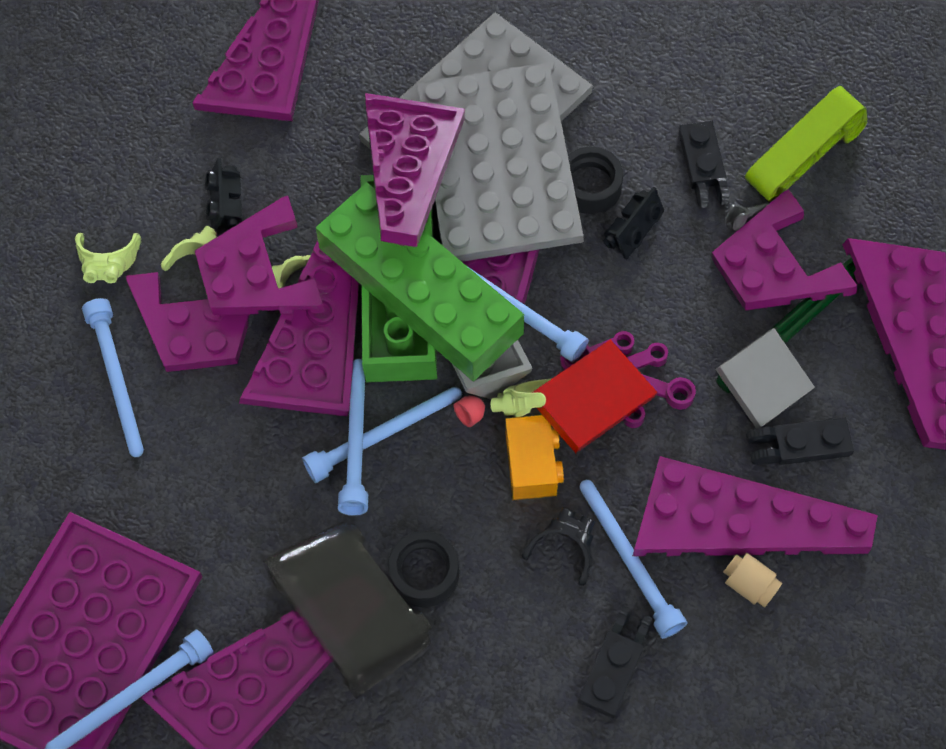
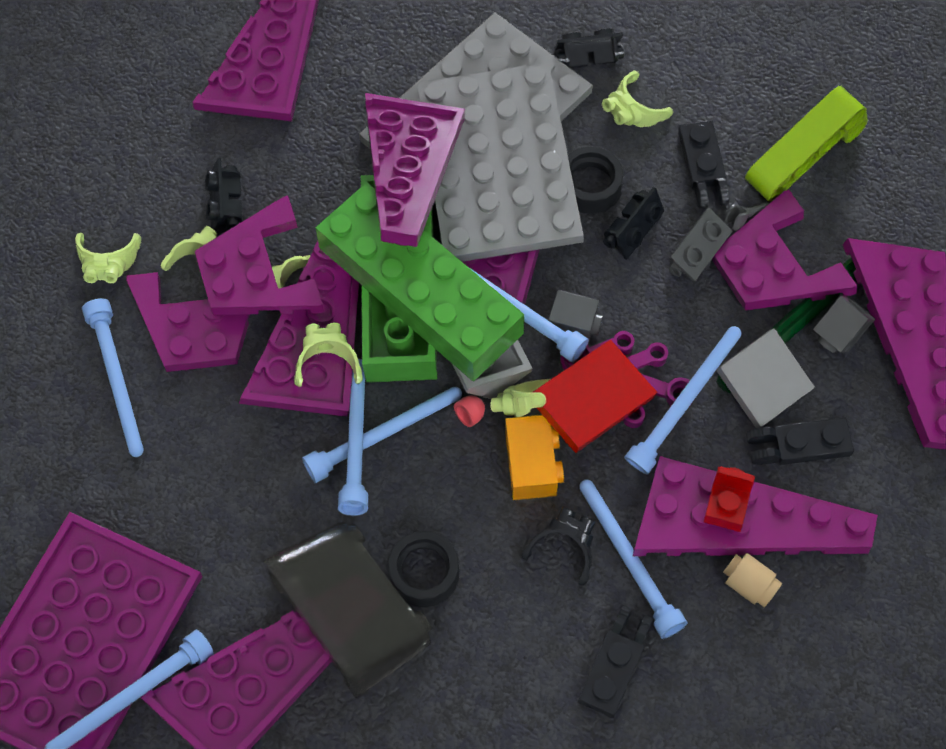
(327, 340): none -> yellowish green helmet
(576, 314): none -> dark grey brick
(601, 44): none -> black hinge
(628, 110): none -> yellowish green helmet
(644, 454): none -> light blue piece
(699, 245): none -> dark grey hinge
(729, 498): none -> red bracket
(843, 325): none -> dark grey brick

